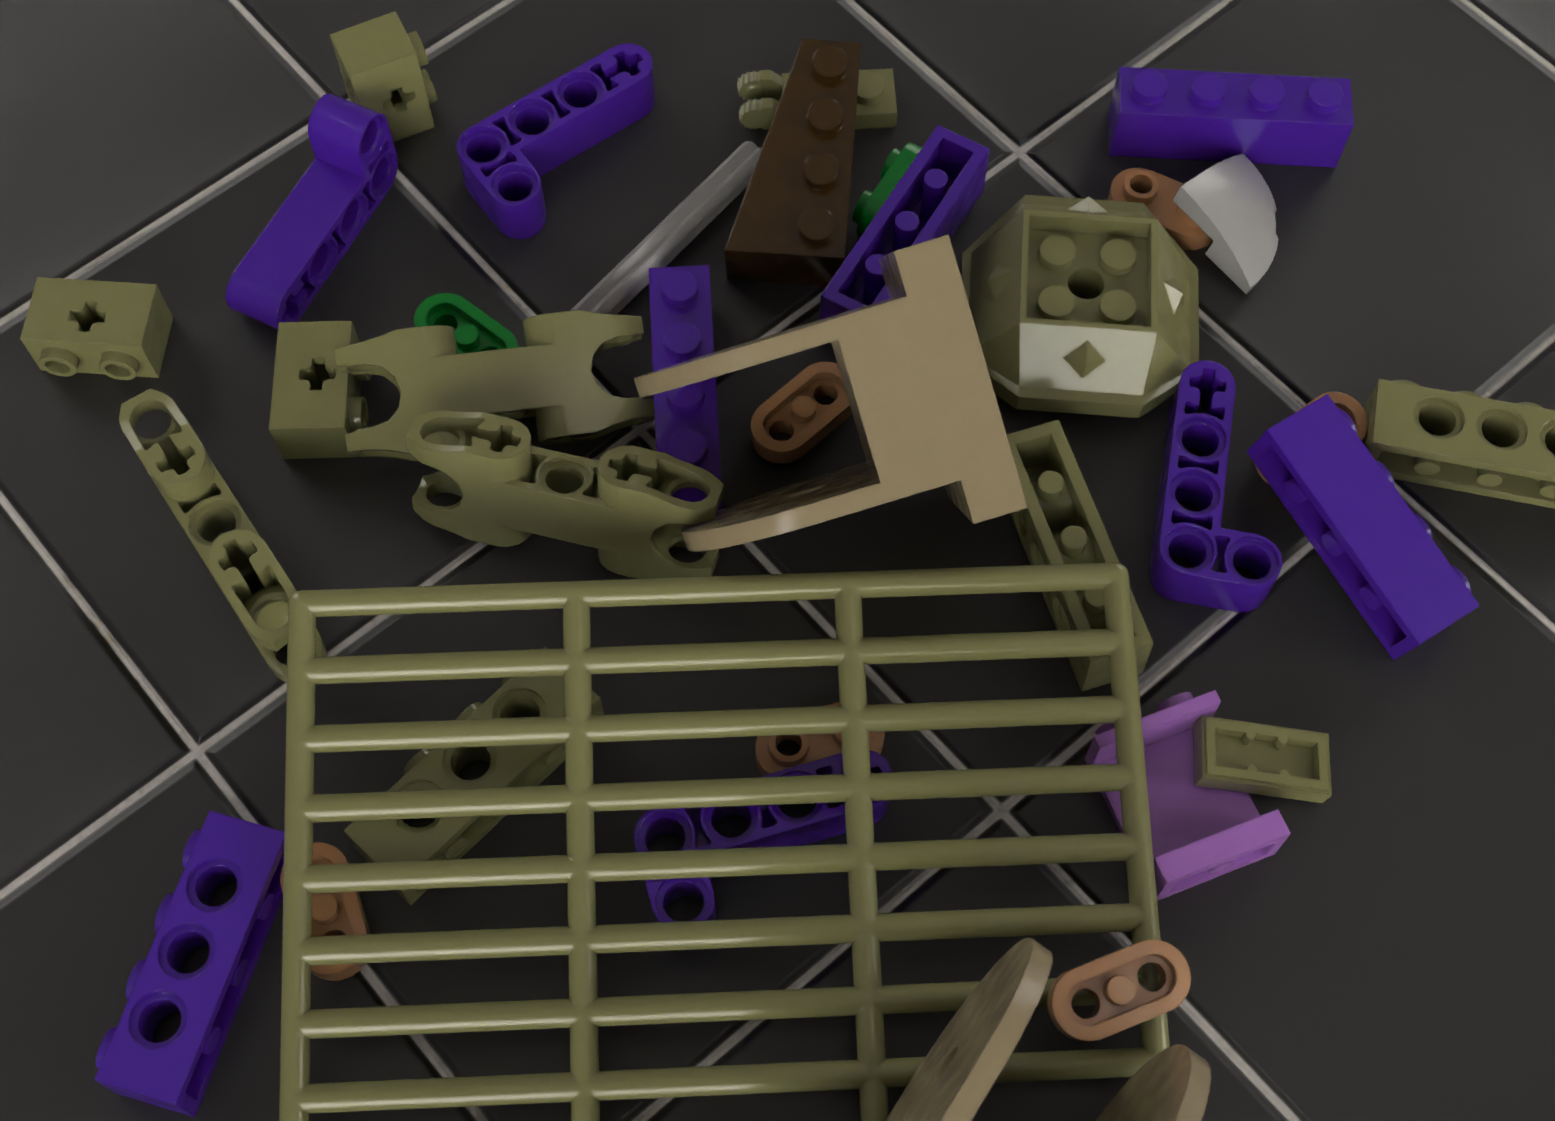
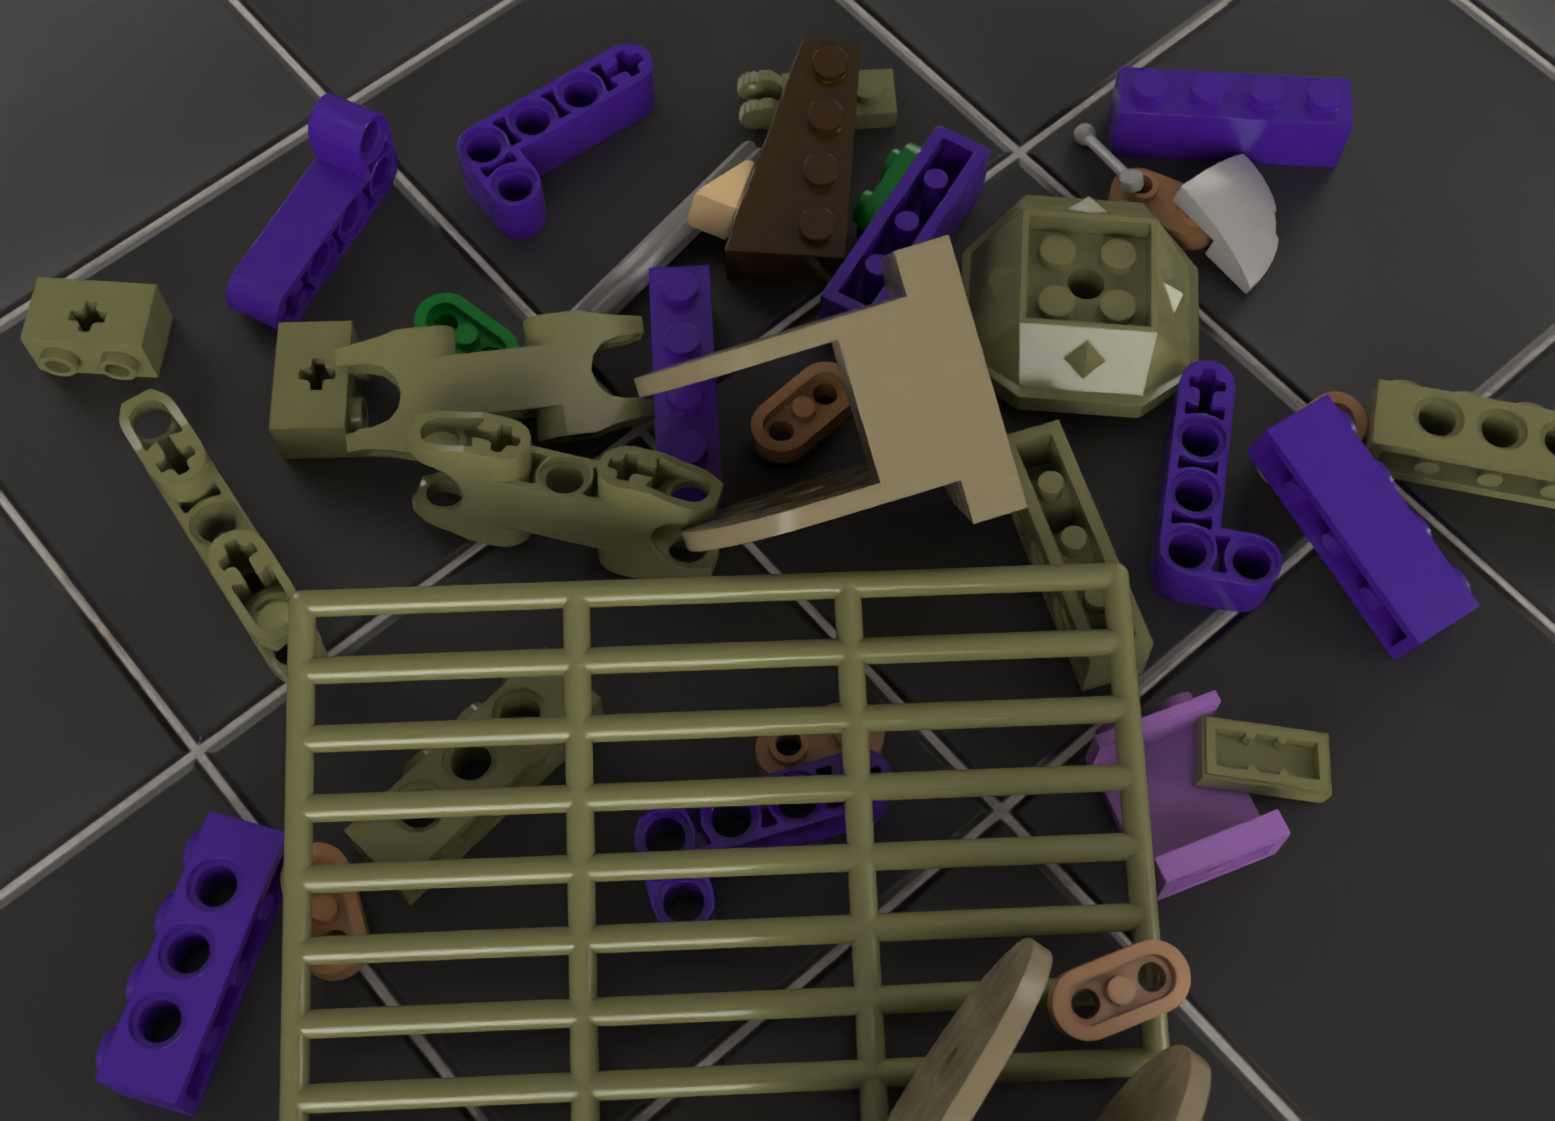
(384, 73): olive brick -> none
(719, 201): none -> tan slope
(1130, 180): none -> light grey hinge

